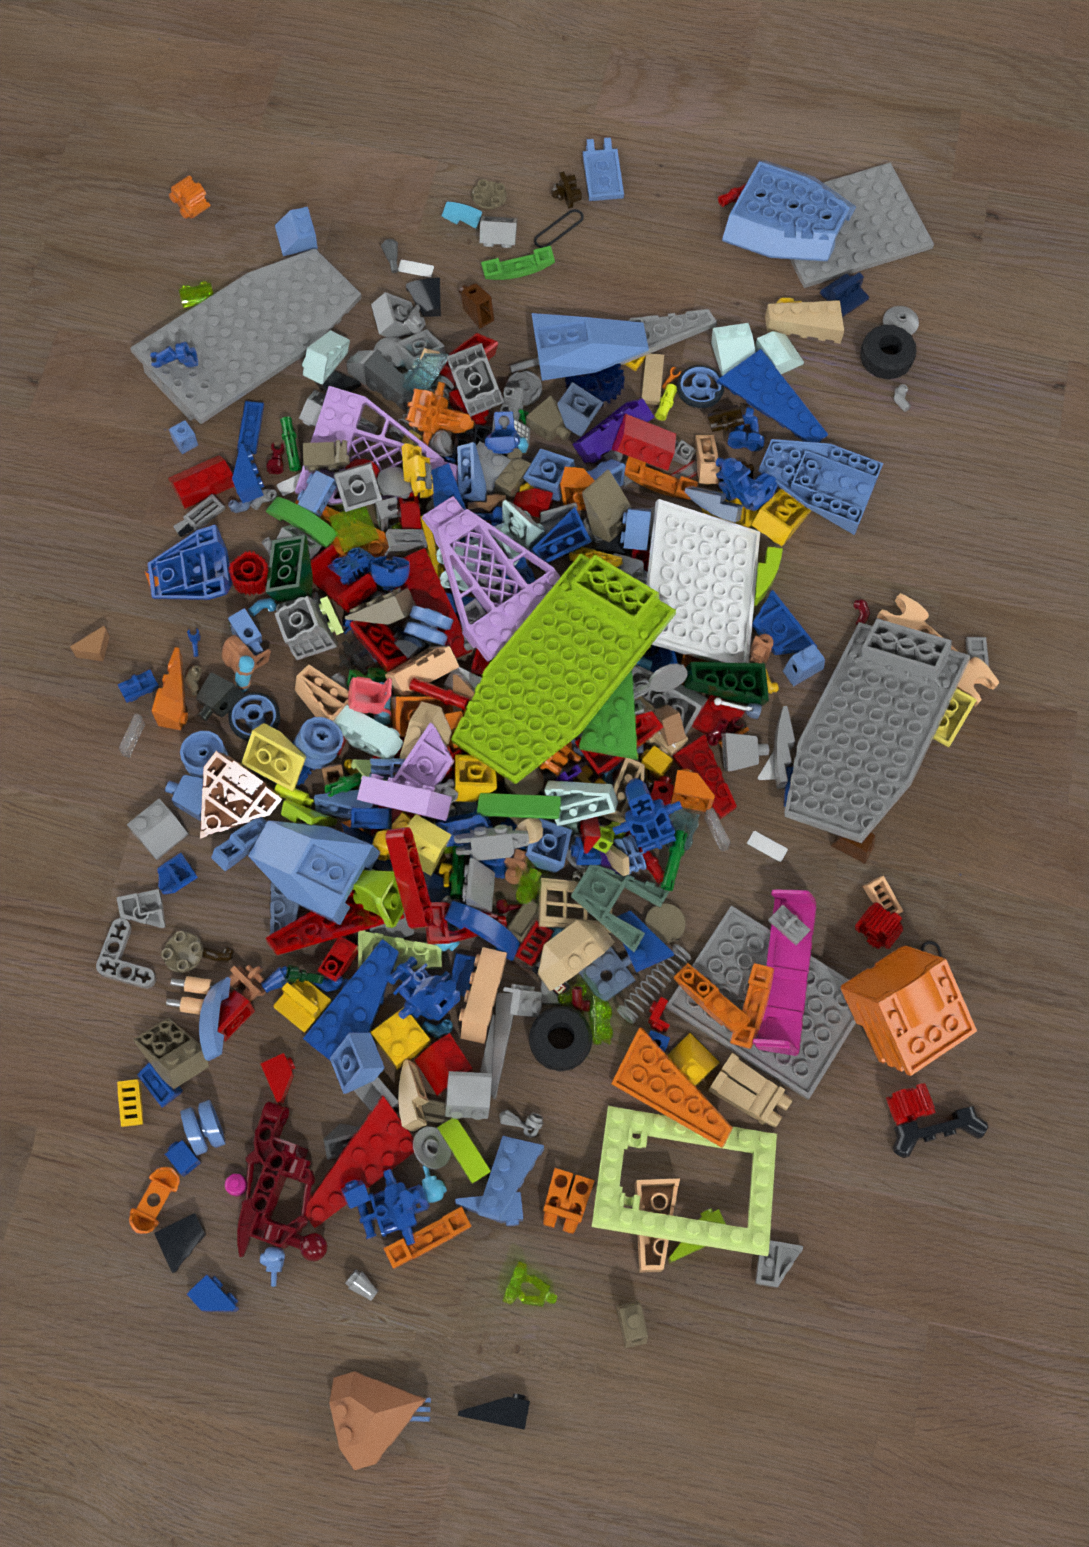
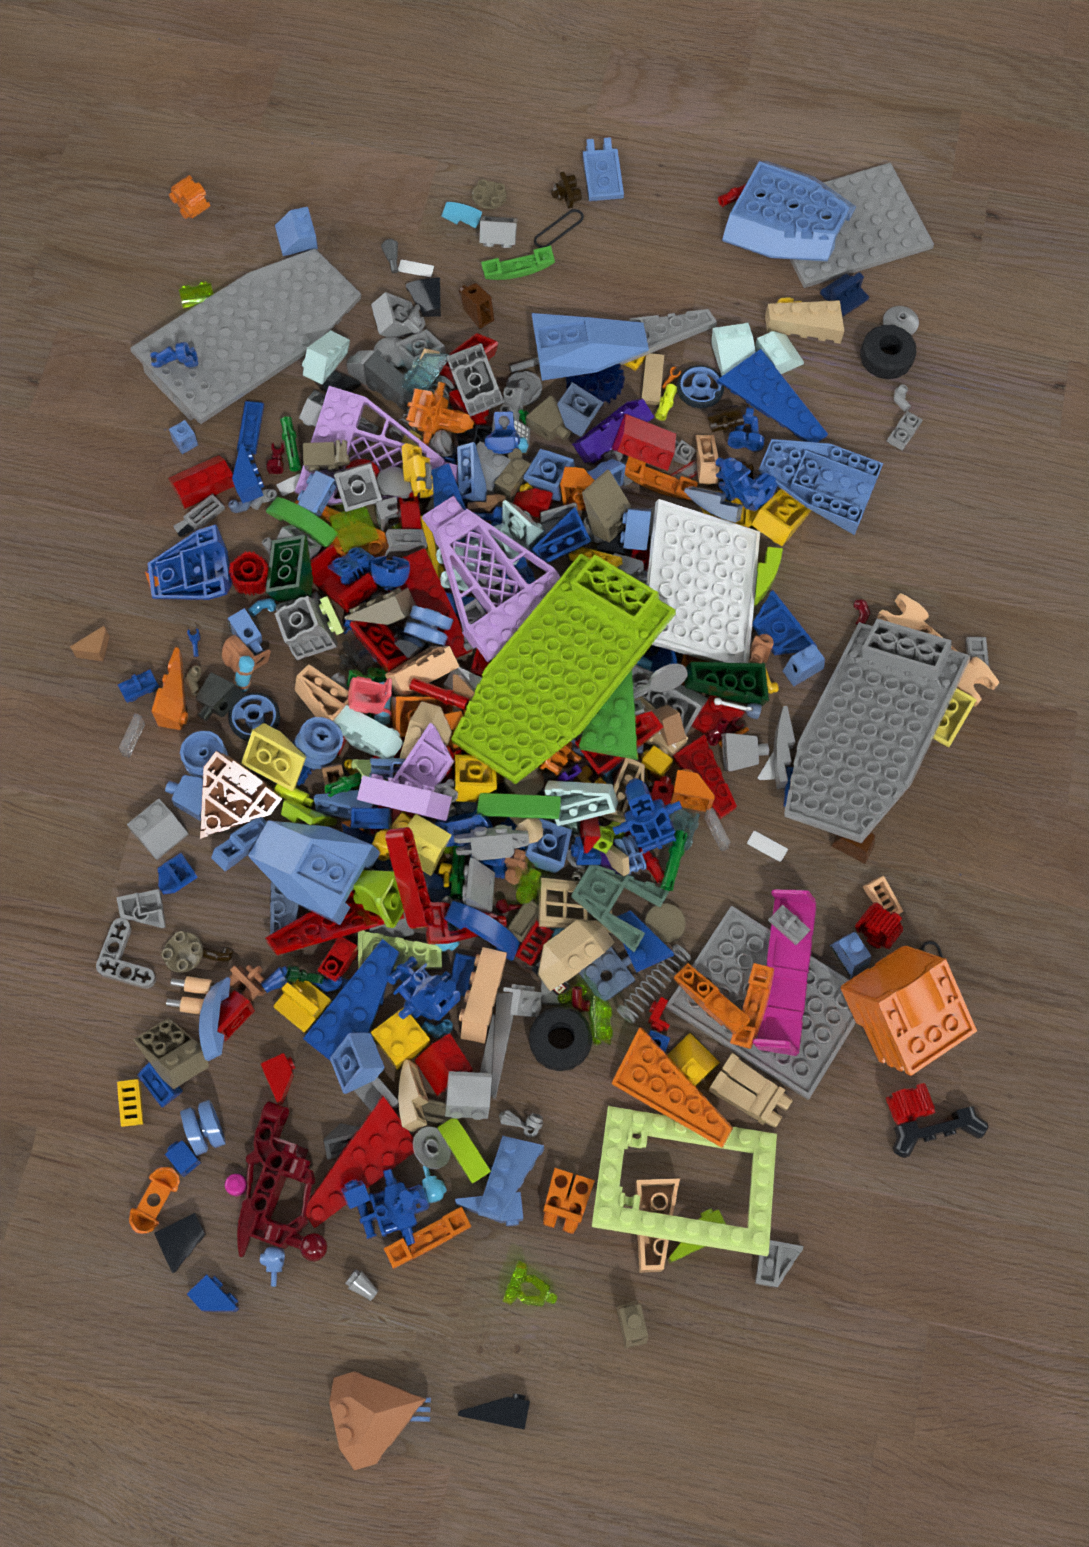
(852, 954): none -> medium blue torso
(905, 430): none -> light grey slope

